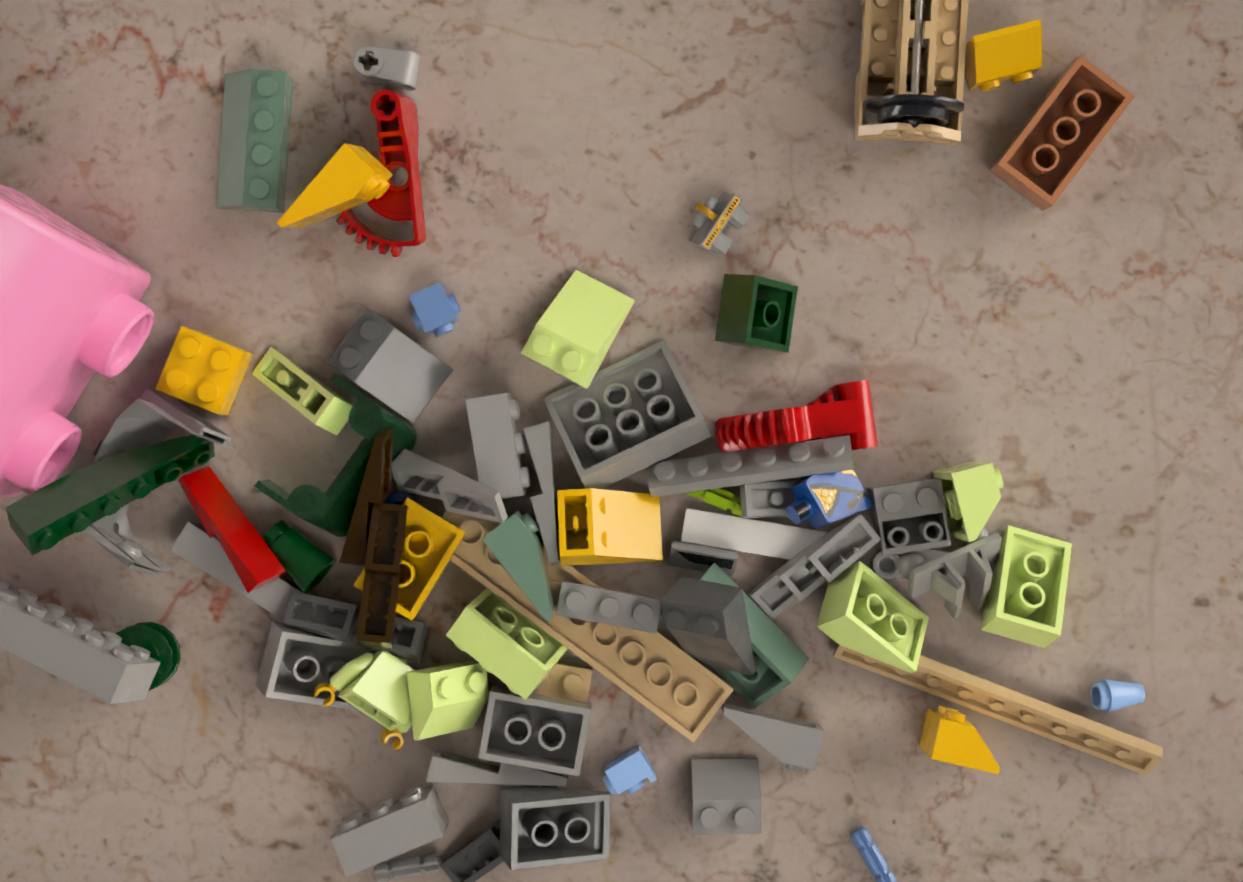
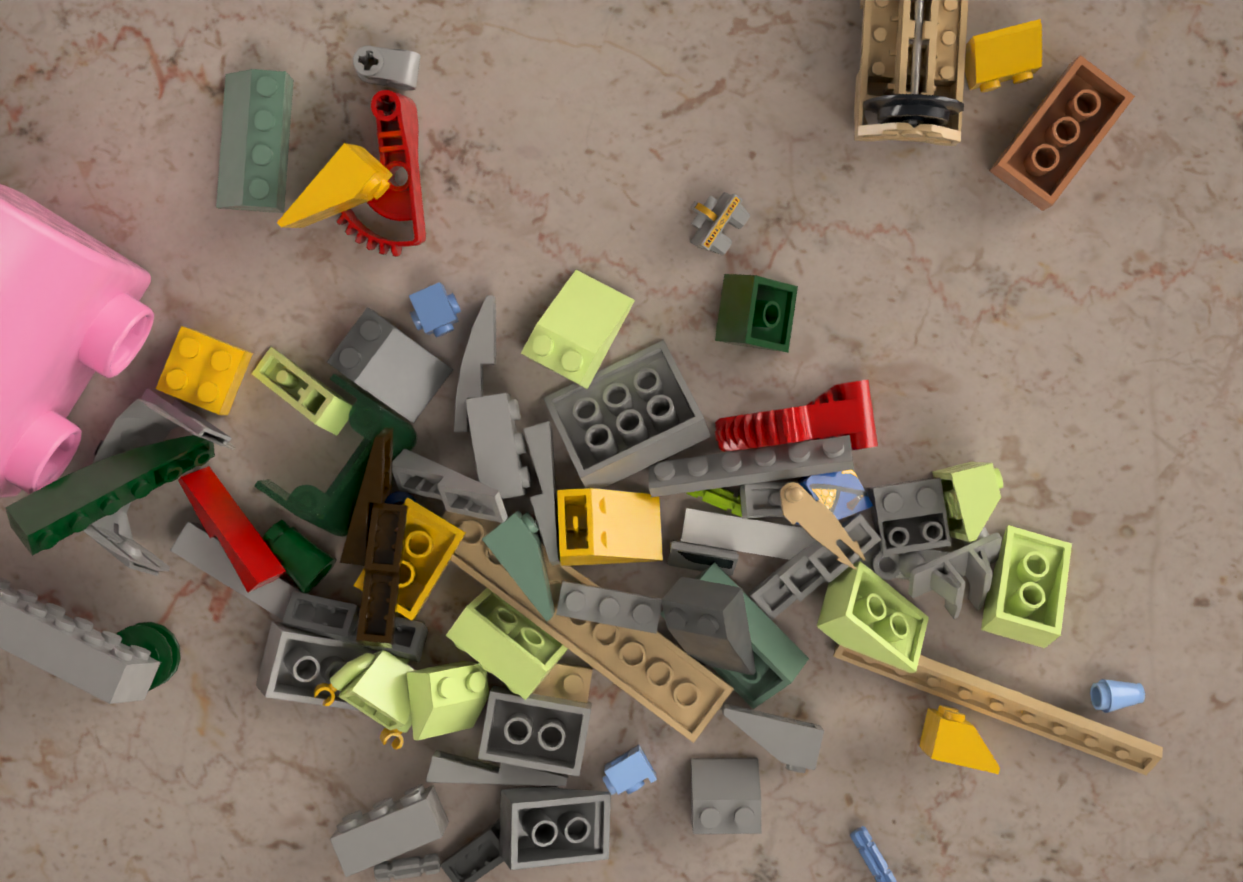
(478, 352): none -> light grey slope
(816, 521): none -> tan piece

